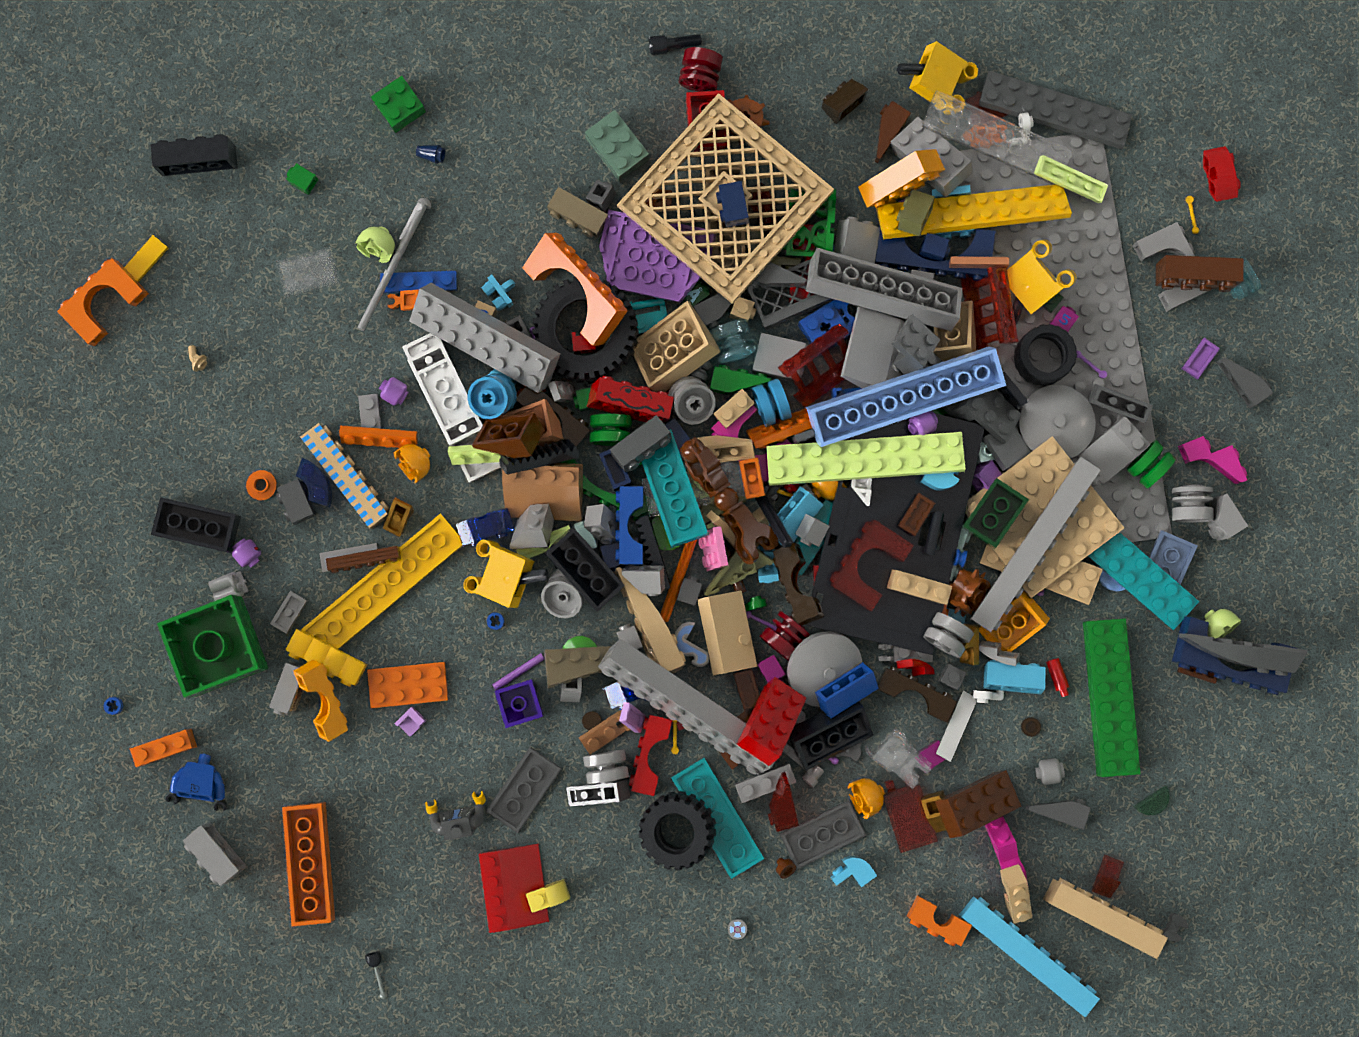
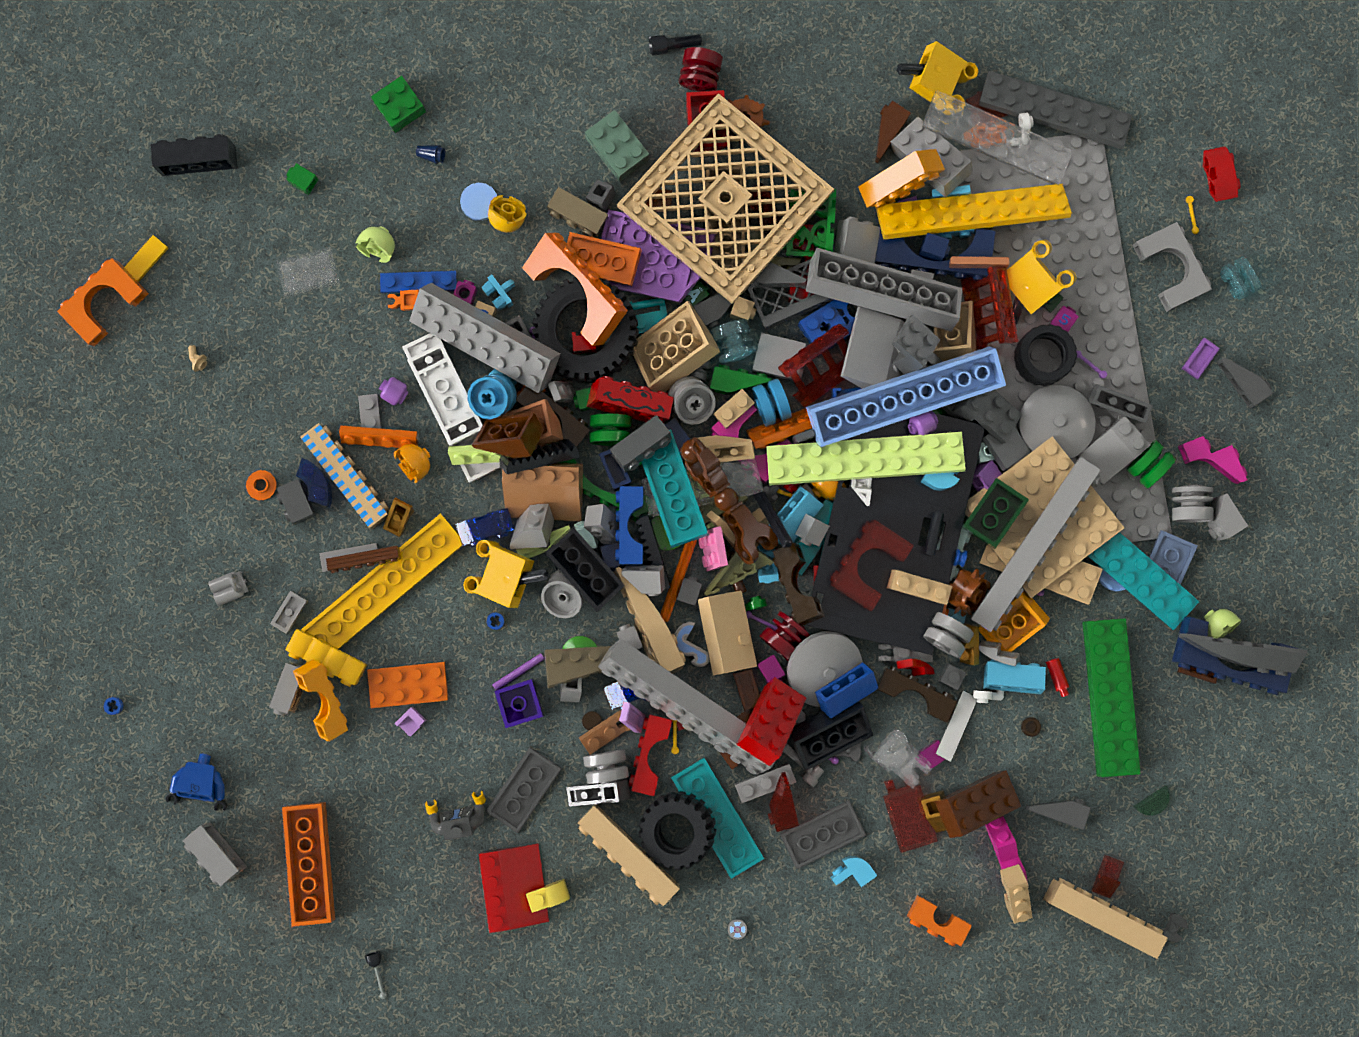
(163, 747): orange brick -> none
(195, 525): black brick -> none
(212, 646): green brick -> none
(246, 553): medium lavender head -> none
(421, 206): light grey bar -> none
(468, 286): none -> magenta brick
(476, 200): none -> light blue tile
(506, 214): none -> yellow cylinder
(606, 258): none -> orange plate
(629, 855): none -> tan brick
(733, 204): dark blue piece -> none
(752, 478): orange slope -> none
(785, 867): reddish brown tile -> none
(844, 100): dark brown slope -> none
(867, 796): light orange cylinder -> none
(915, 212): olive brick -> none
(916, 514): reddish brown plate -> none
(1012, 393): black plate -> none
(1030, 957): medium azure brick -> none
(1050, 771): light grey head -> none
(1070, 179): yellowish green plate -> none
(1199, 272): reddish brown brick -> none

